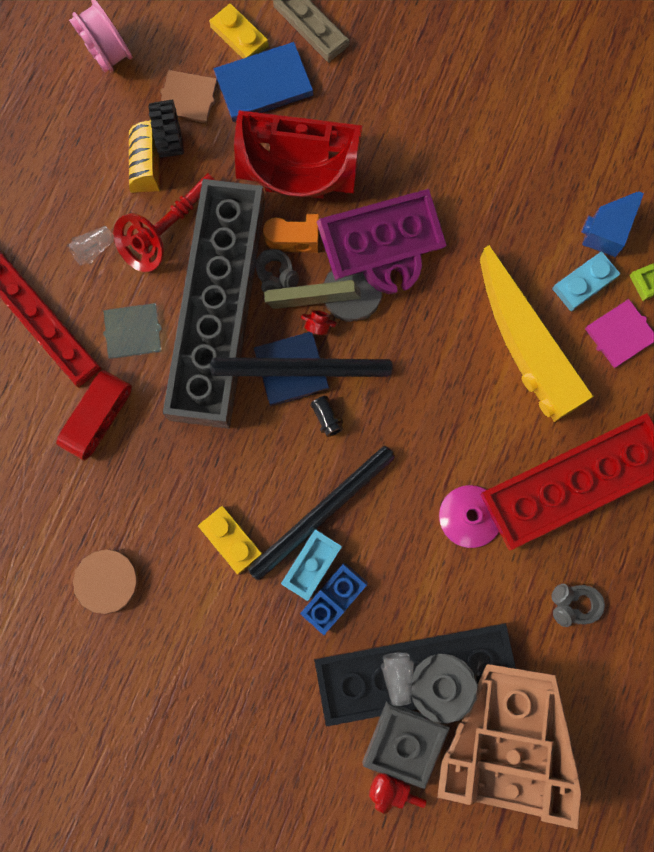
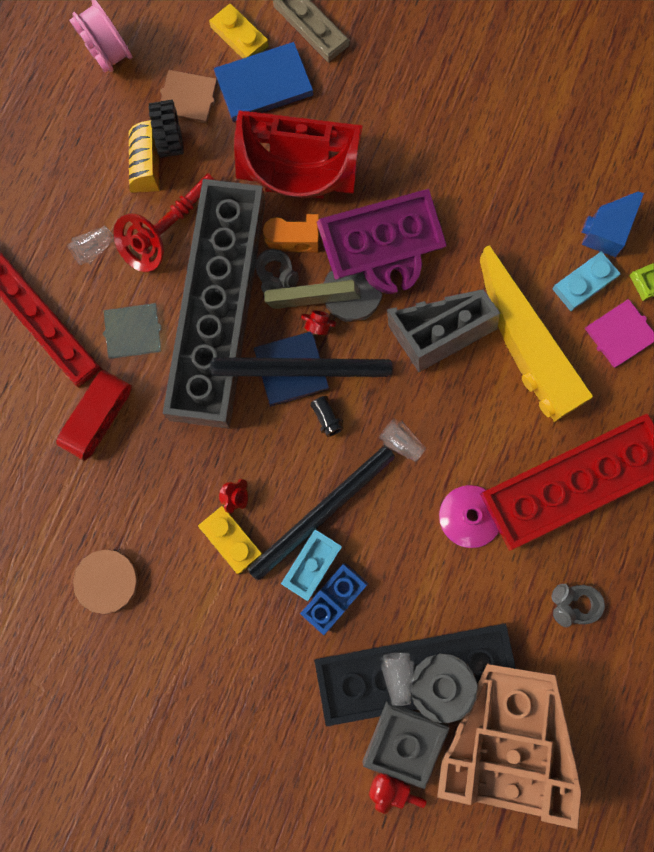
(234, 495): none -> red plate
(402, 440): none -> clear cone
(443, 327): none -> dark grey wedge

